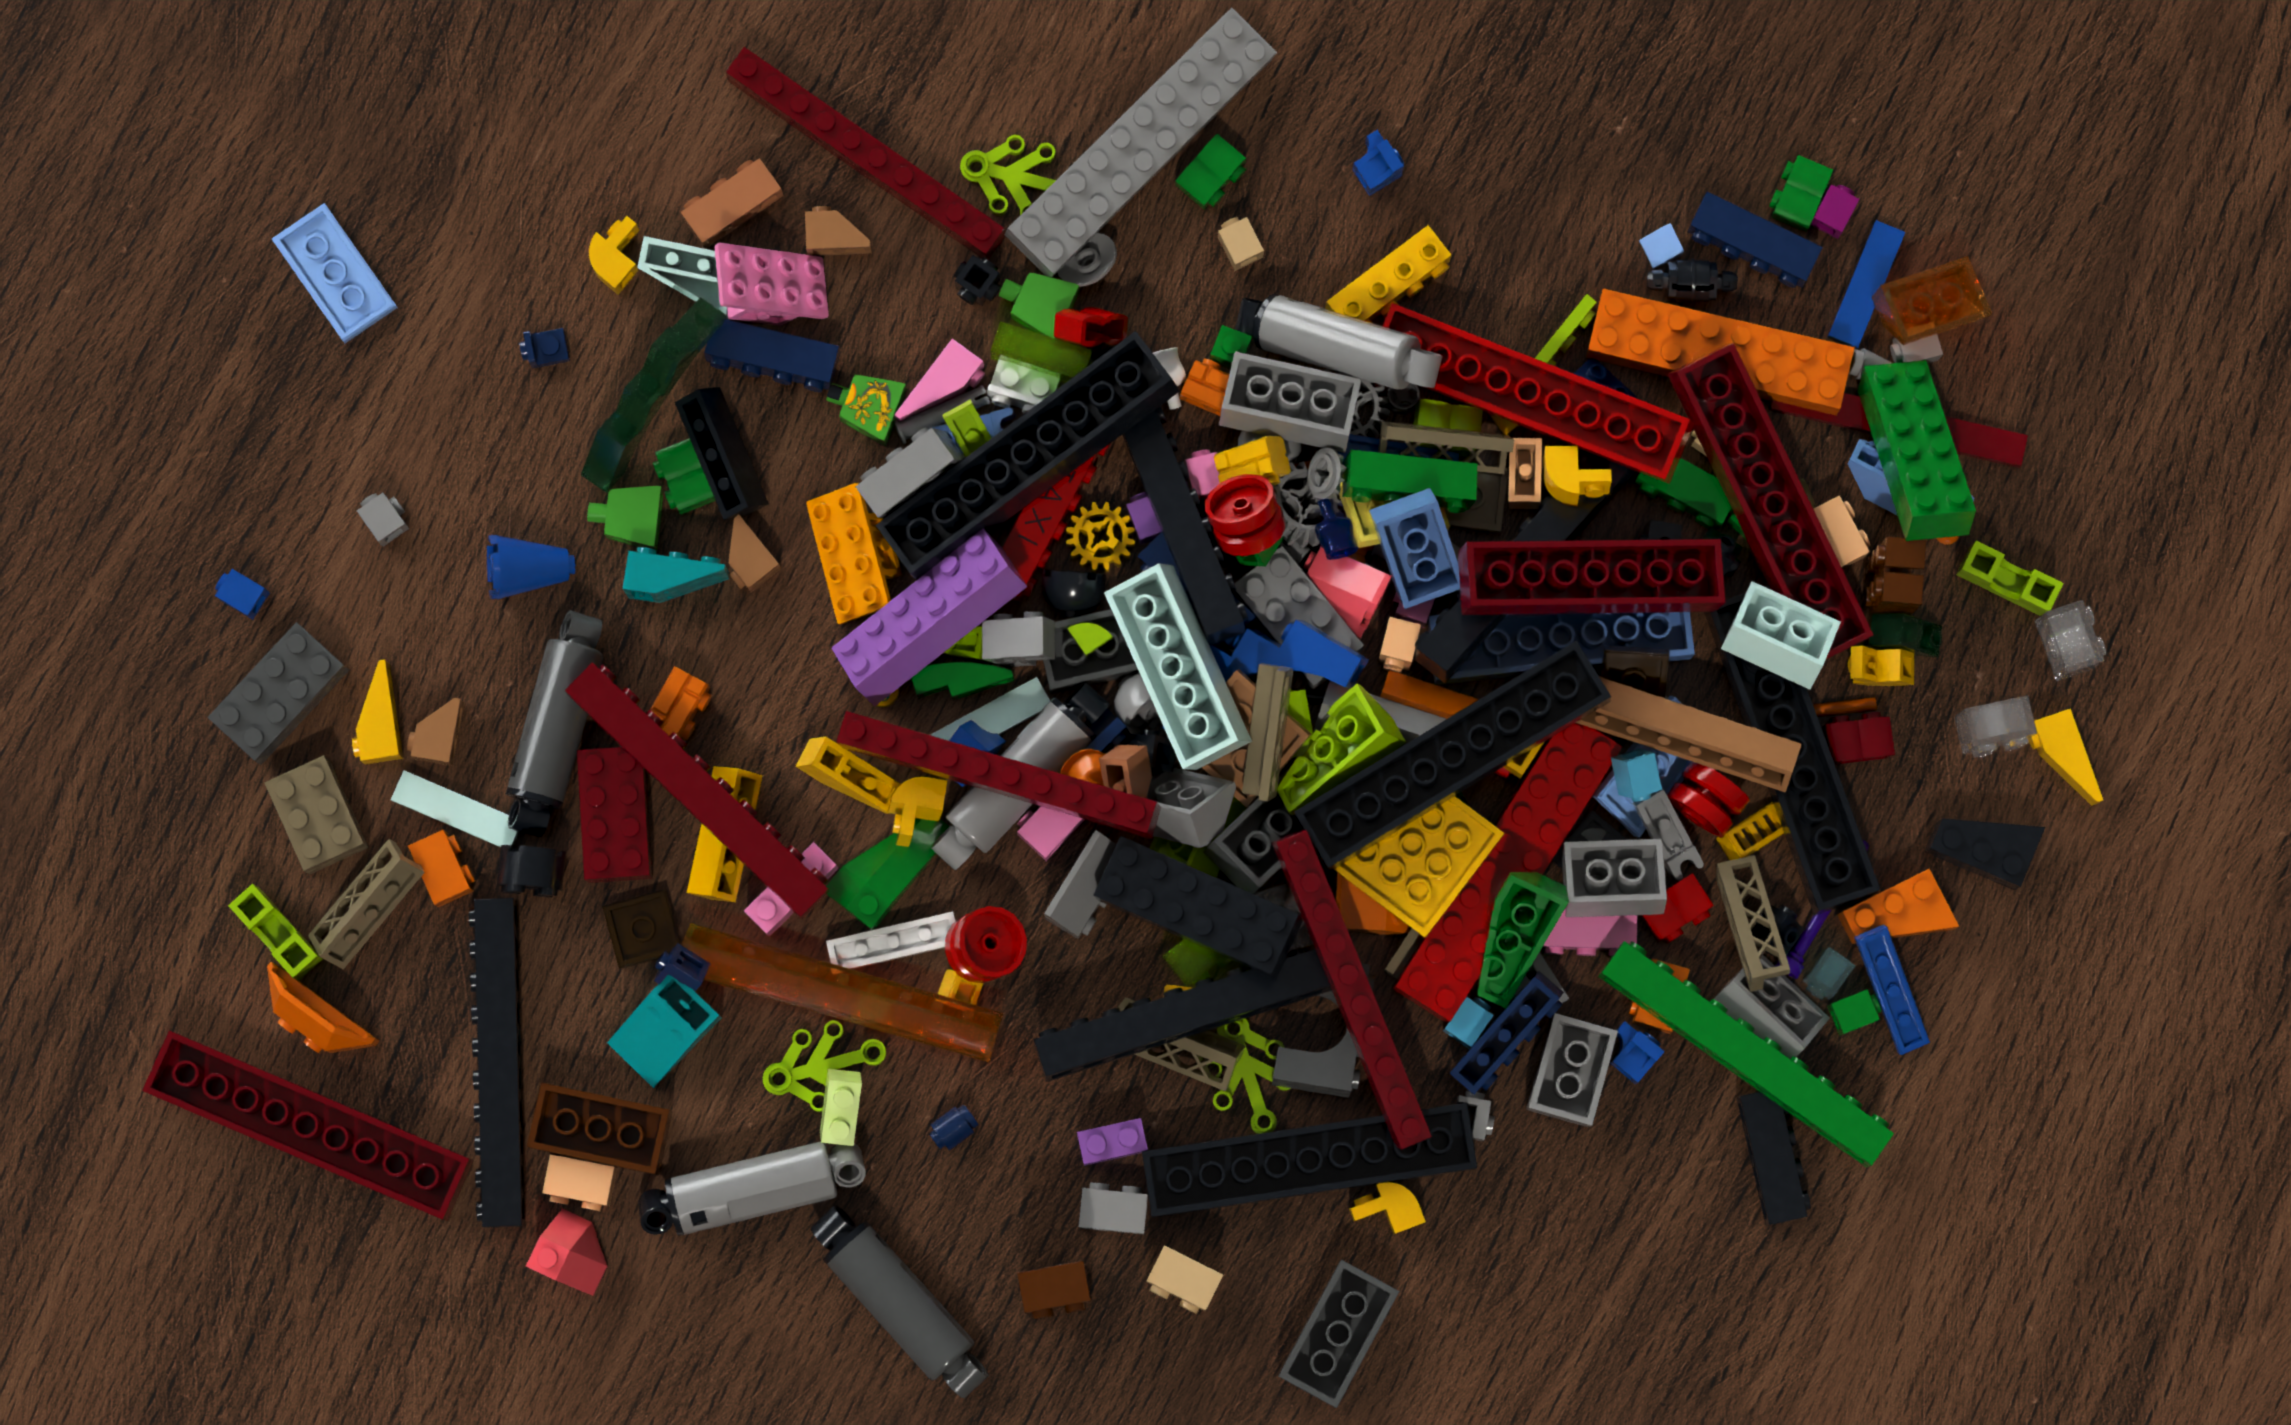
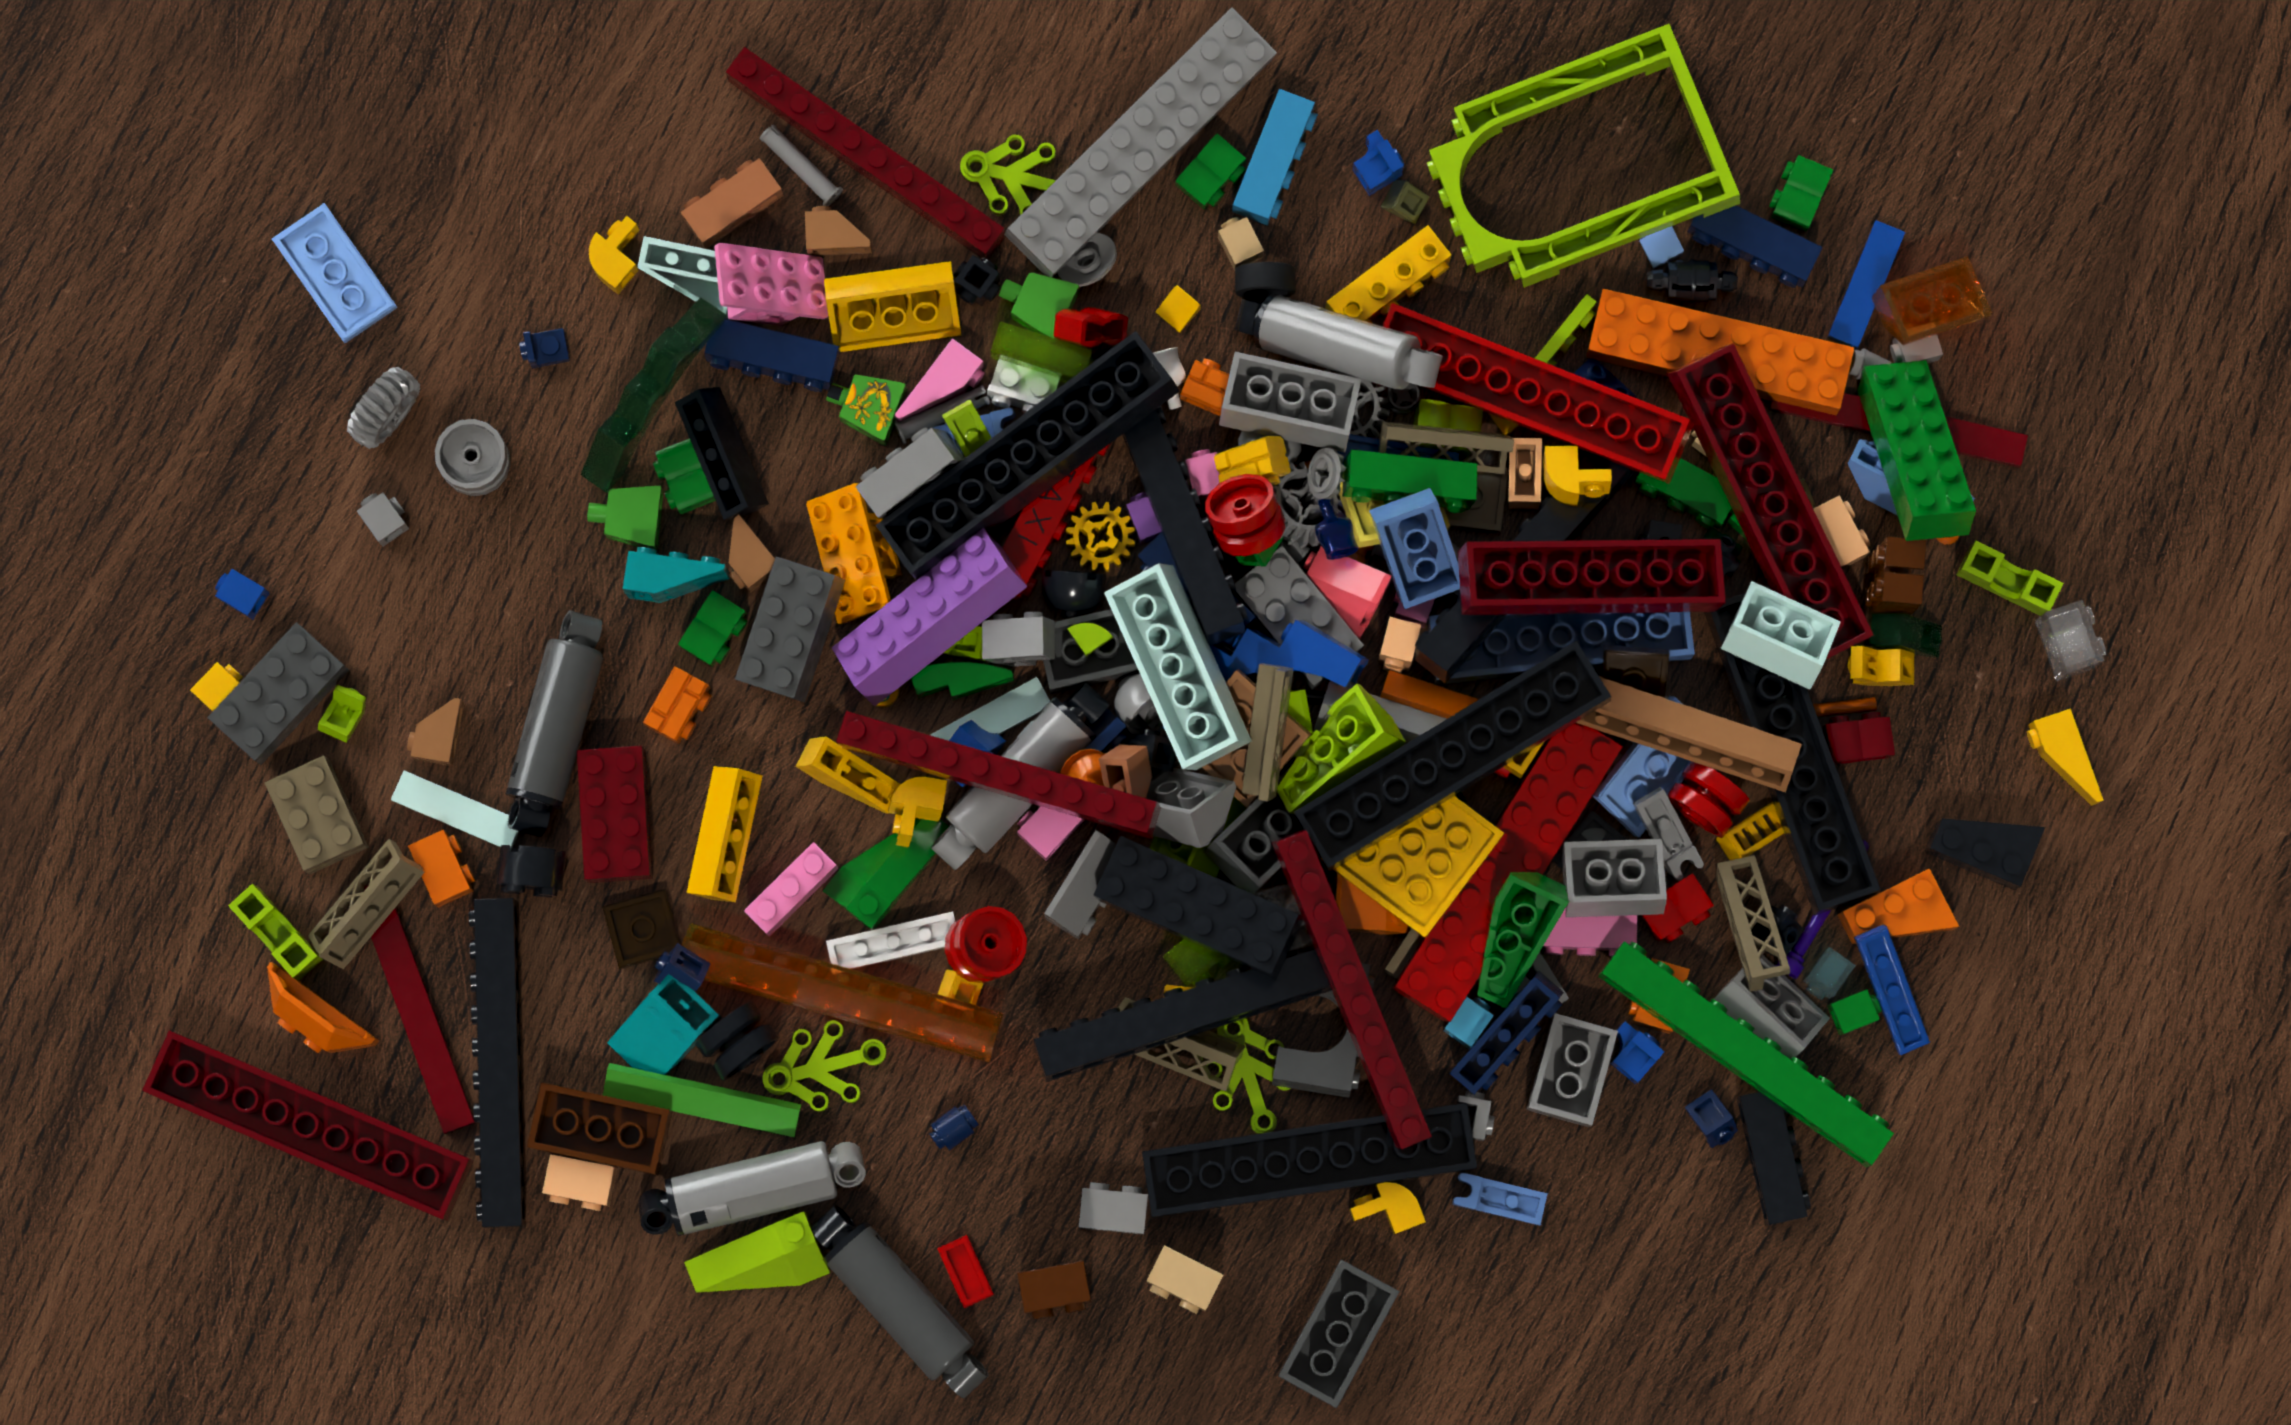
(216, 685): none -> yellow brick
(343, 713): none -> lime bracket
(378, 724): yellow slope -> none
(383, 407): none -> light grey gear
(421, 1024): none -> dark red tile
(475, 476): none -> light grey wheel
(525, 566): blue cone -> none
(570, 1253): coral slope -> none
(696, 790): dark red brick -> none
(702, 1100): none -> bright green tile
(713, 628): none -> green brick
(734, 1036): none -> black wheel
(767, 1258): none -> lime wedge
(790, 629): none -> dark grey brick
(801, 165): none -> light grey pin
(840, 1107): yellowish green brick -> none
(892, 306): none -> yellow slope
(965, 1271): none -> red tile
(1112, 1141): medium lavender brick -> none
(1178, 308): none -> yellow slope
(1227, 344): green brick -> none
(1264, 279): none -> black tyre
(1274, 156): none -> dark azure brick
(1405, 201): none -> olive slope
(1502, 1199): none -> medium blue plate
(1545, 256): none -> lime door
(1636, 774): medium azure brick -> none
(1712, 1119): none -> dark blue bracket
(1835, 210): magenta brick -> none
(1995, 725): clear brick -> none

